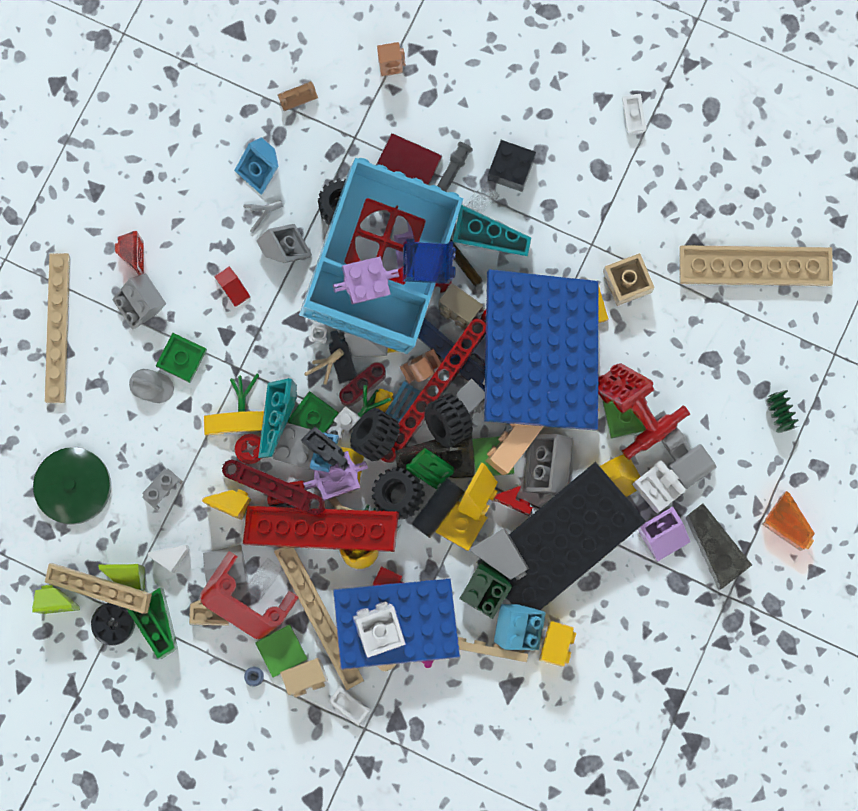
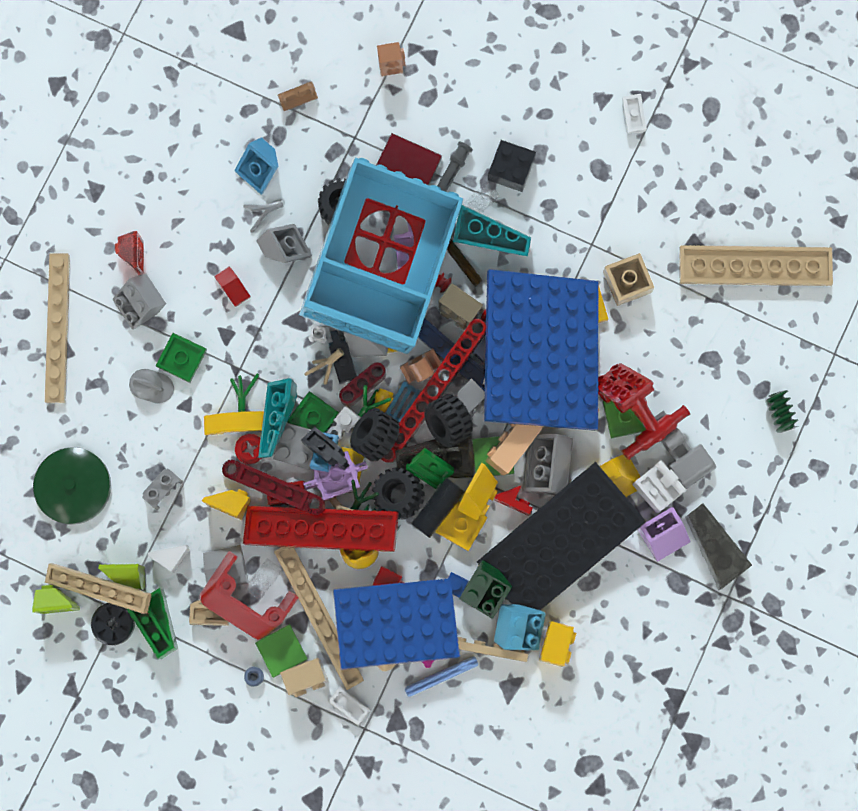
(359, 500): none -> dark green plant
(365, 280): lavender plate -> none
(379, 629): white plate -> none
(428, 262): clear blue panel -> none
(441, 676): none -> light blue axle
(458, 584): none -> blue plate
(501, 554): light grey slope -> none
(789, 523): clear orange slope -> none

